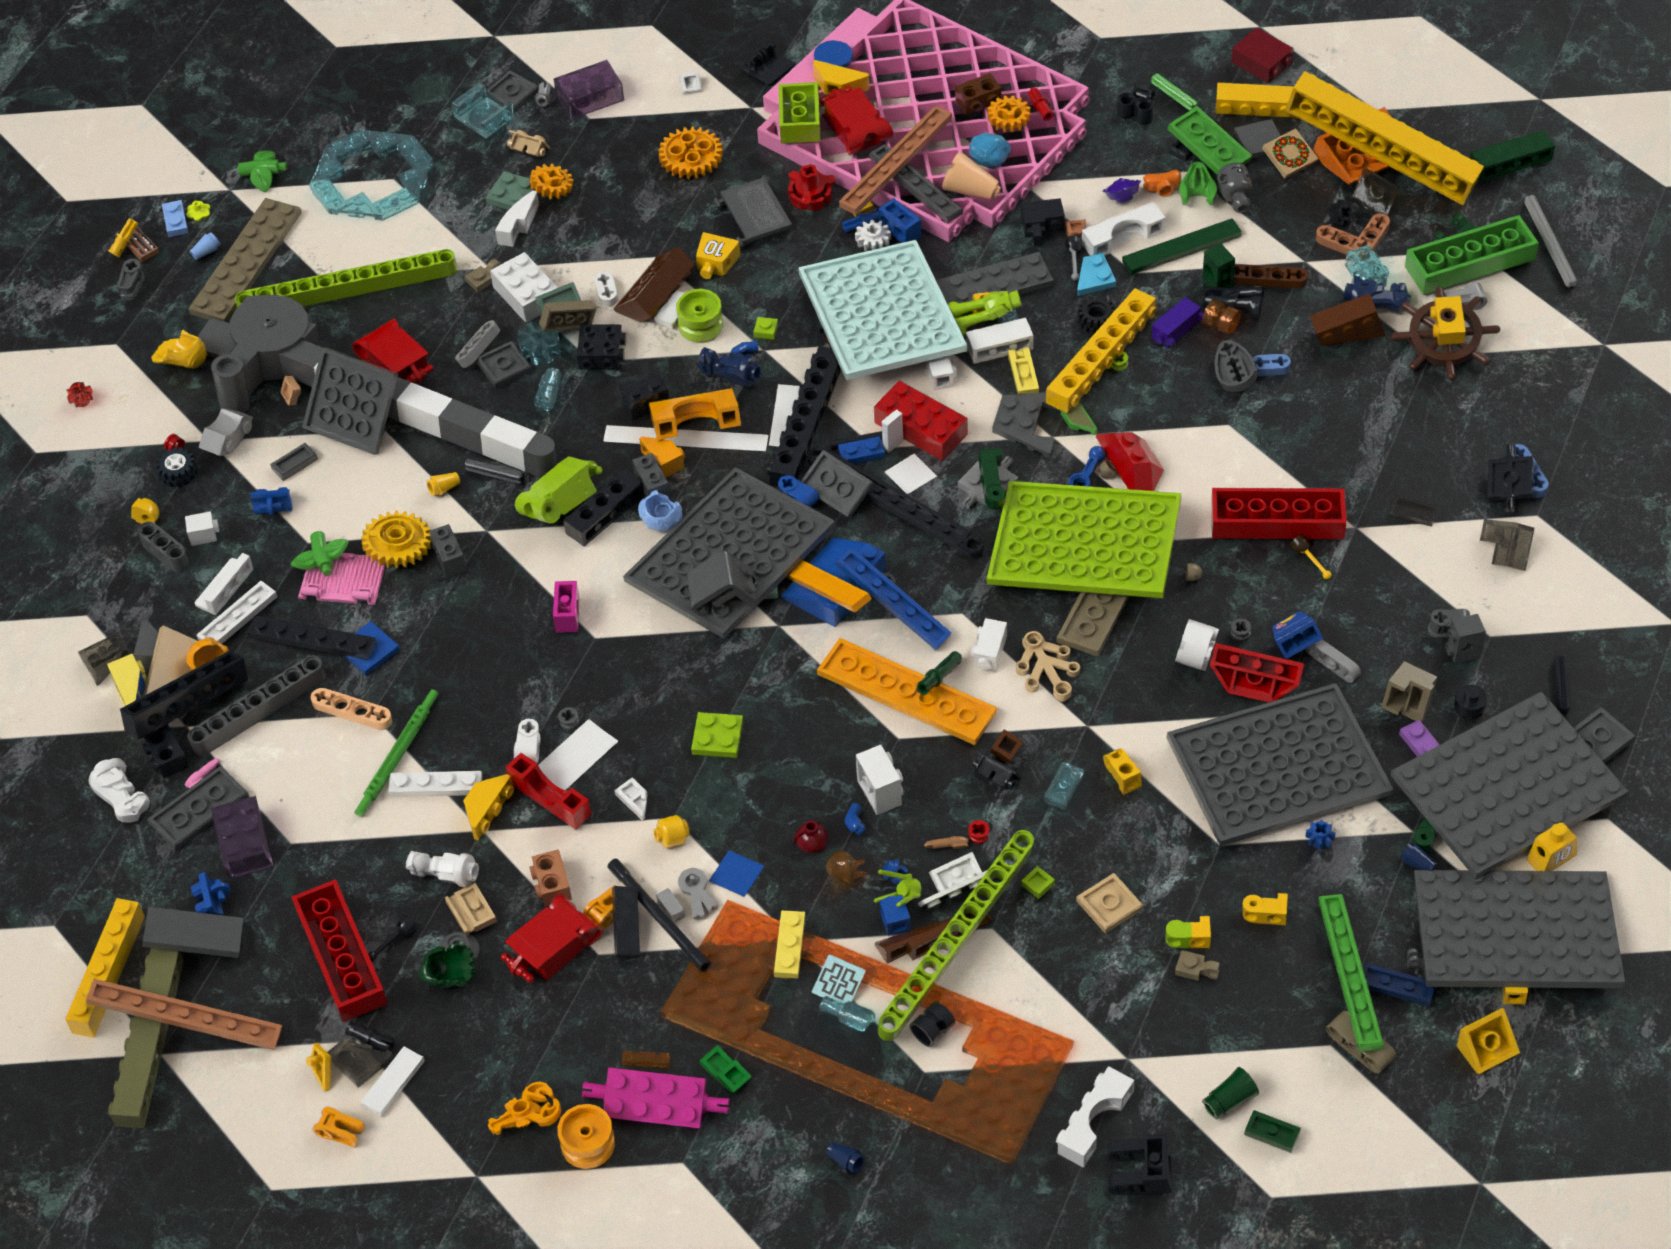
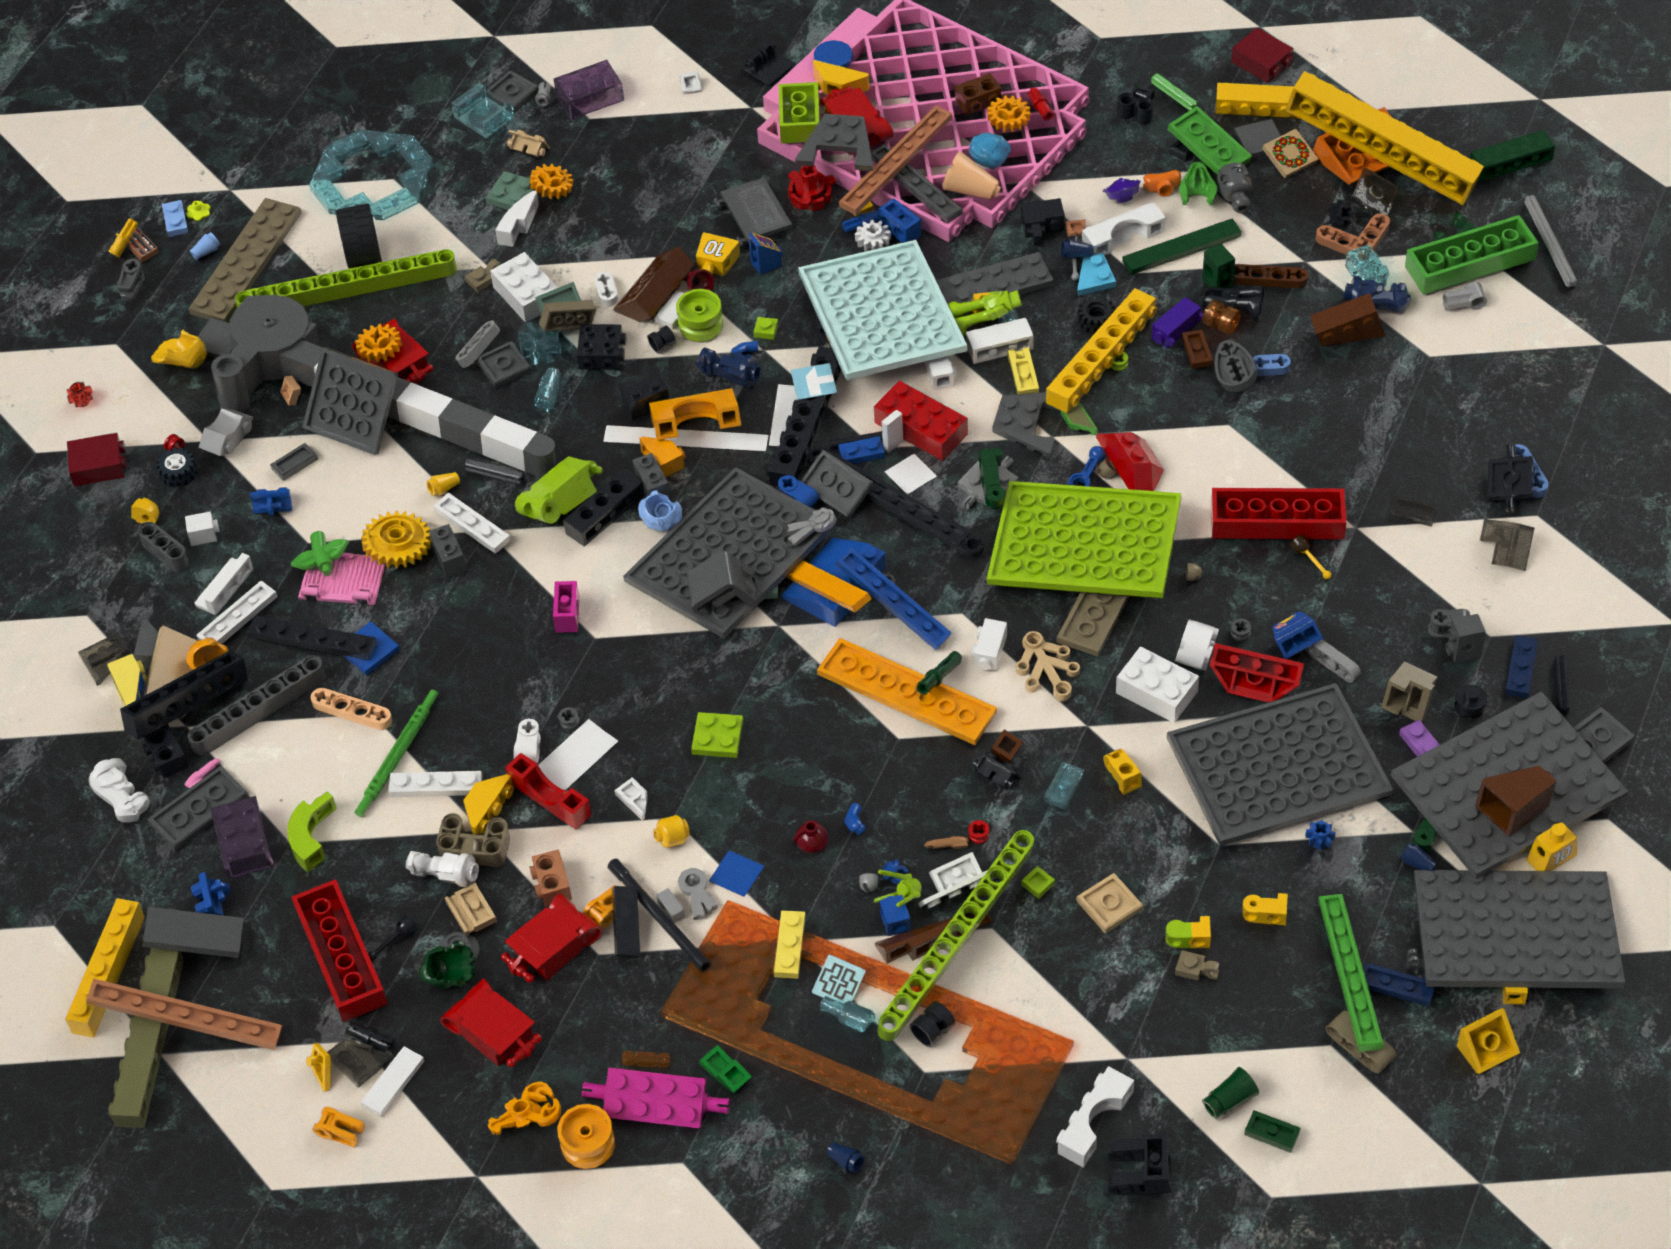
(96, 459): none -> dark red brick
(261, 169): bright green plant -> none
(301, 826): none -> lime arch
(358, 235): none -> black tyre
(378, 343): none -> light orange gear
(472, 523): none -> white plate
(475, 845): none -> dark tan beam
(492, 1025): none -> red piece
(660, 339): none -> black wheel
(690, 152): light orange gear -> none
(703, 280): none -> dark red piece
(764, 253): none -> blue slope
(813, 381): none -> medium azure sticker
(820, 521): none -> light grey piece
(838, 134): none -> dark grey wing
(843, 867): clear orange piece -> none
(868, 882): none -> light grey hinge
(879, 779): white brick -> none
(1074, 249): none -> dark blue cone
(1157, 684): none -> white brick
(1197, 349): none -> reddish brown plate
(1447, 330): reddish brown brick -> none
(1515, 797): none -> reddish brown slope
(1521, 666): none -> dark blue plate

